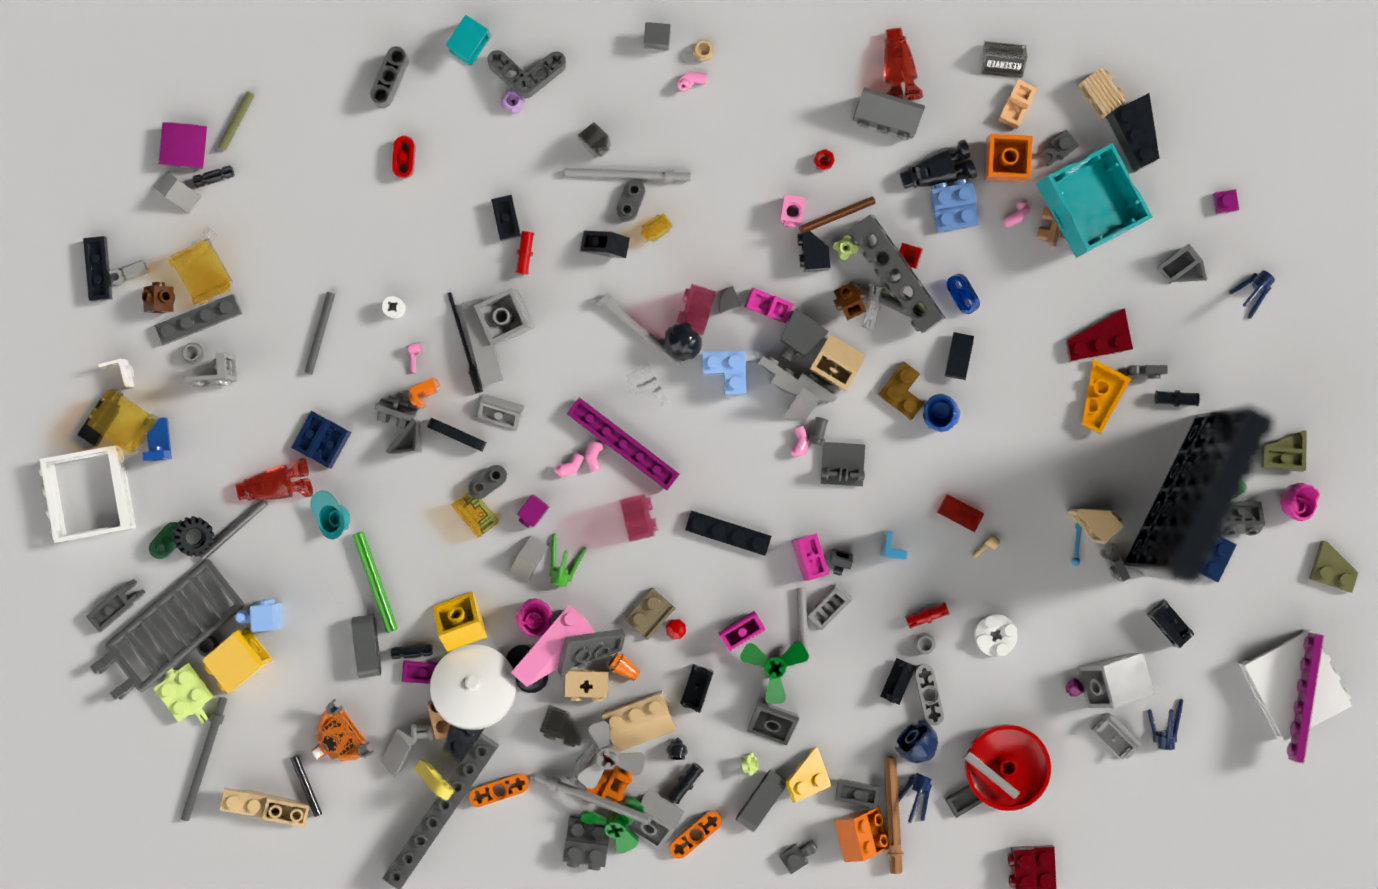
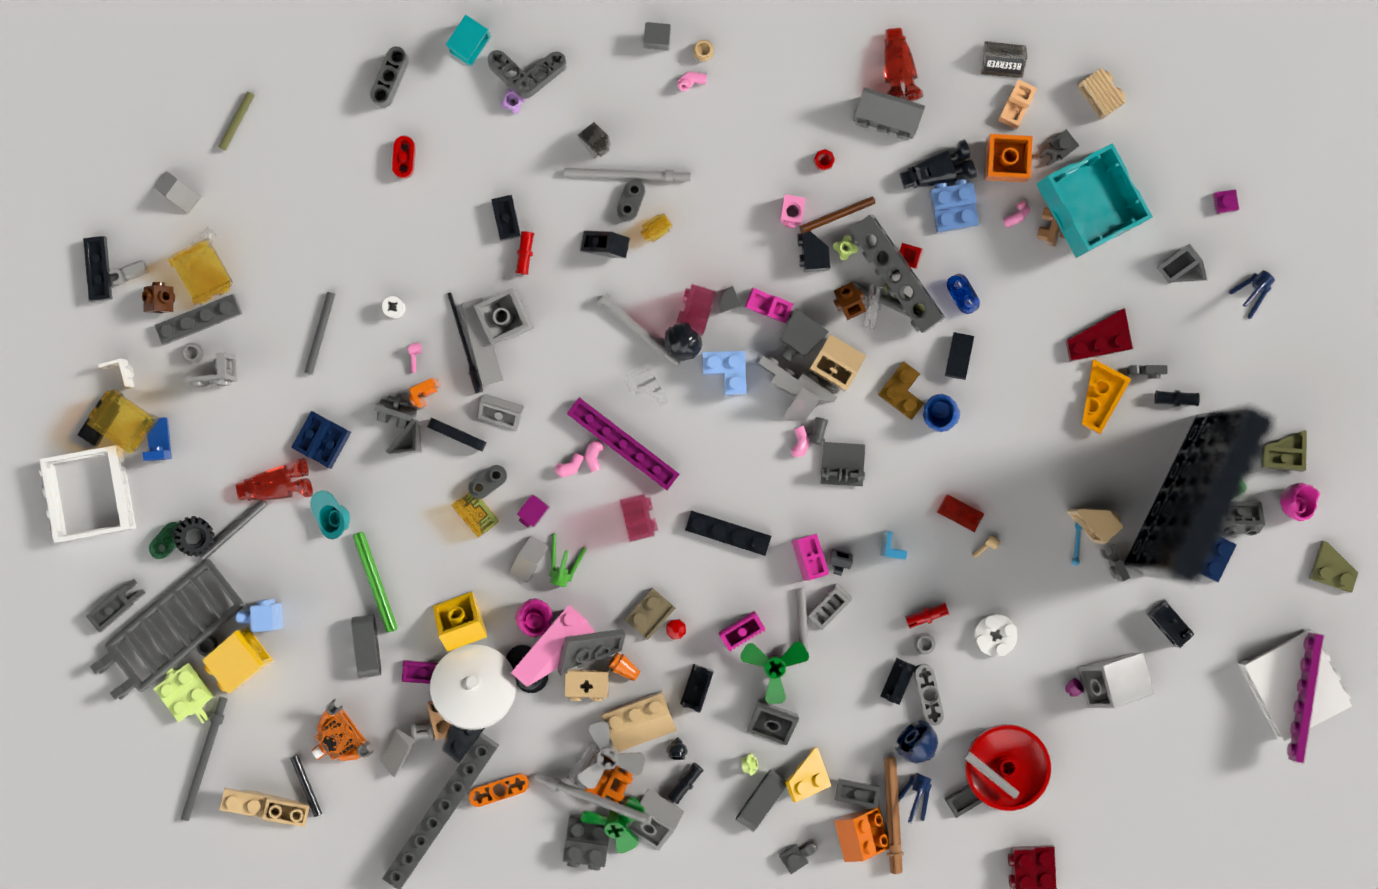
(182, 145): magenta slope -> none
(213, 176): black axle -> none
(411, 651): black axle -> none
(433, 779): light yellow beam -> none
(560, 724): clear smoke slope -> none
(680, 840): orange beam -> none
(1117, 736): light grey hinge -> none
(1136, 132): black wedge -> none
(1167, 738): dark blue plant -> none

